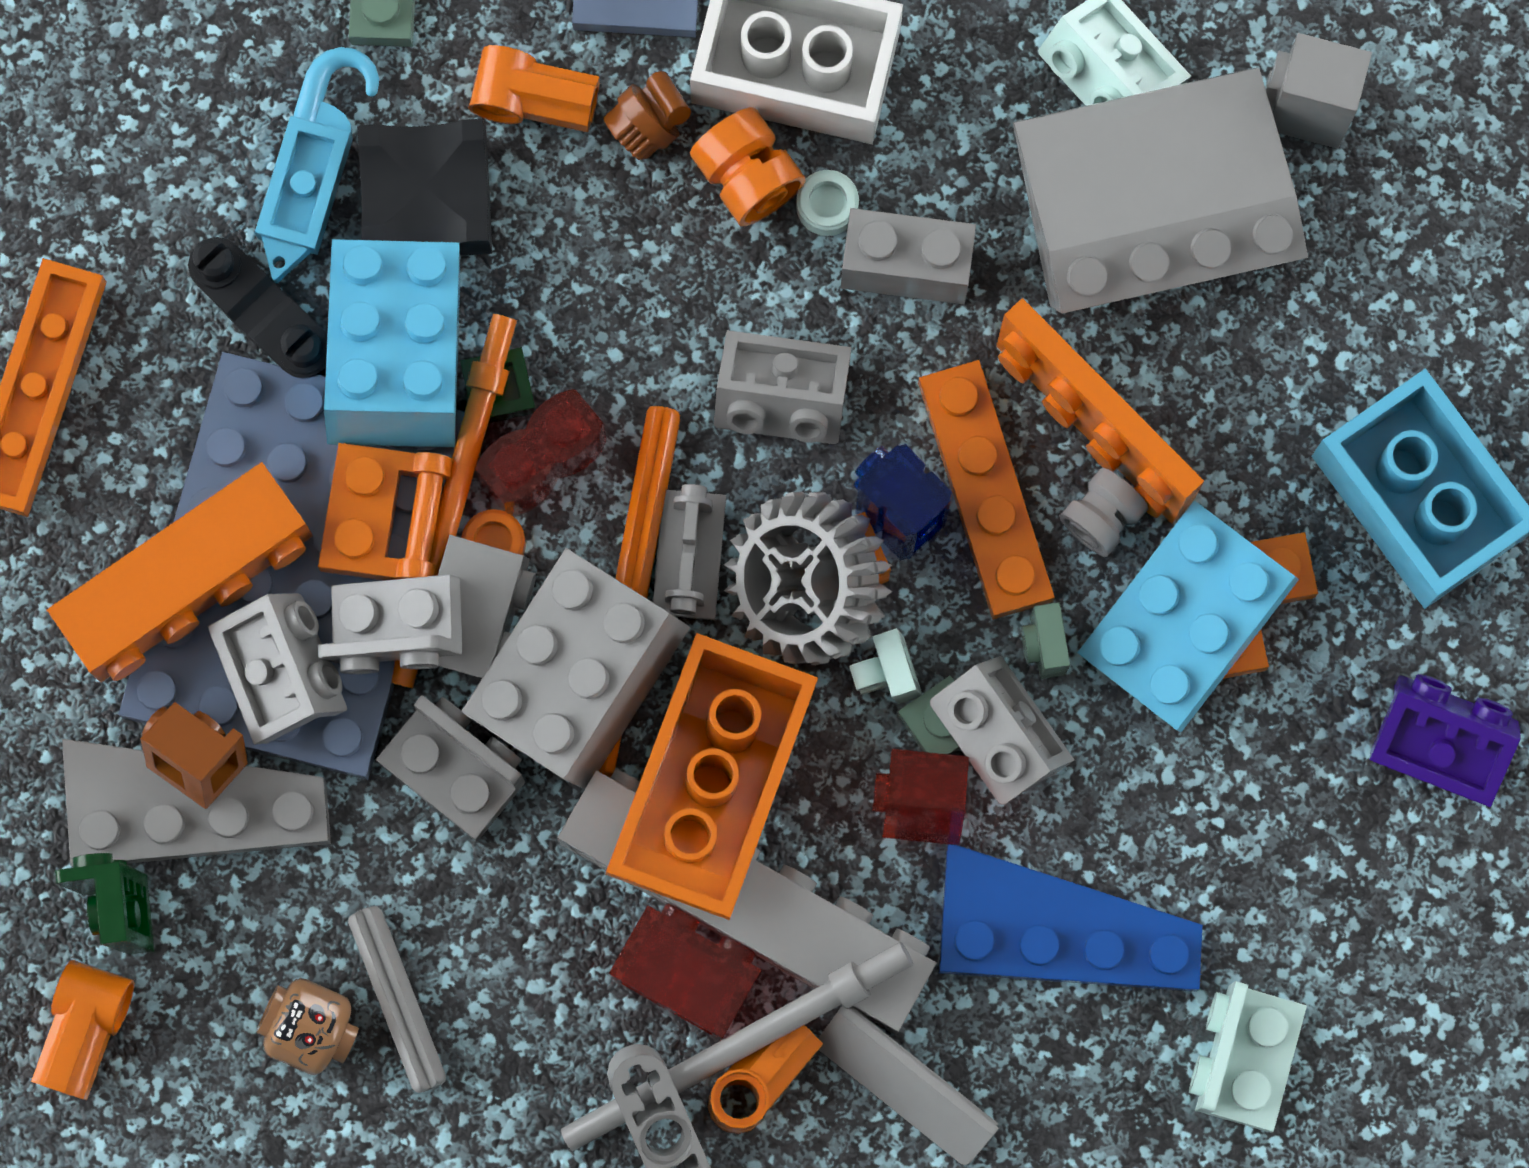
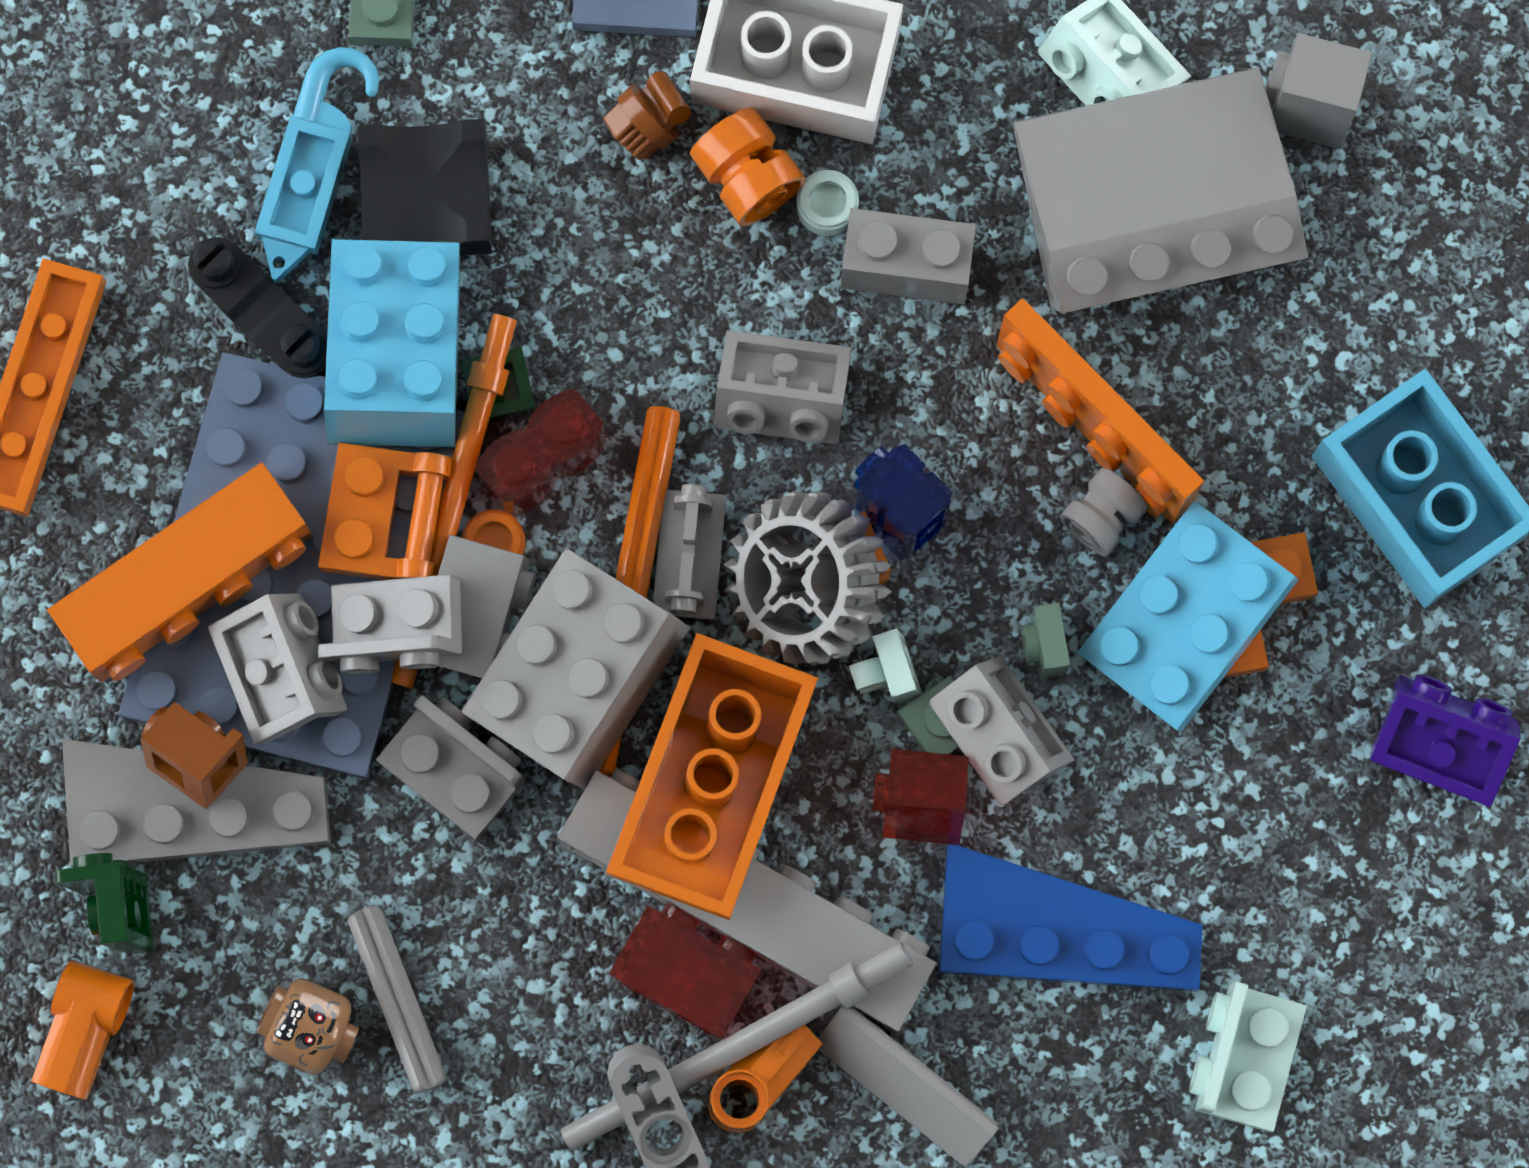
(517, 88): orange piece -> none
(986, 489): orange plate -> none

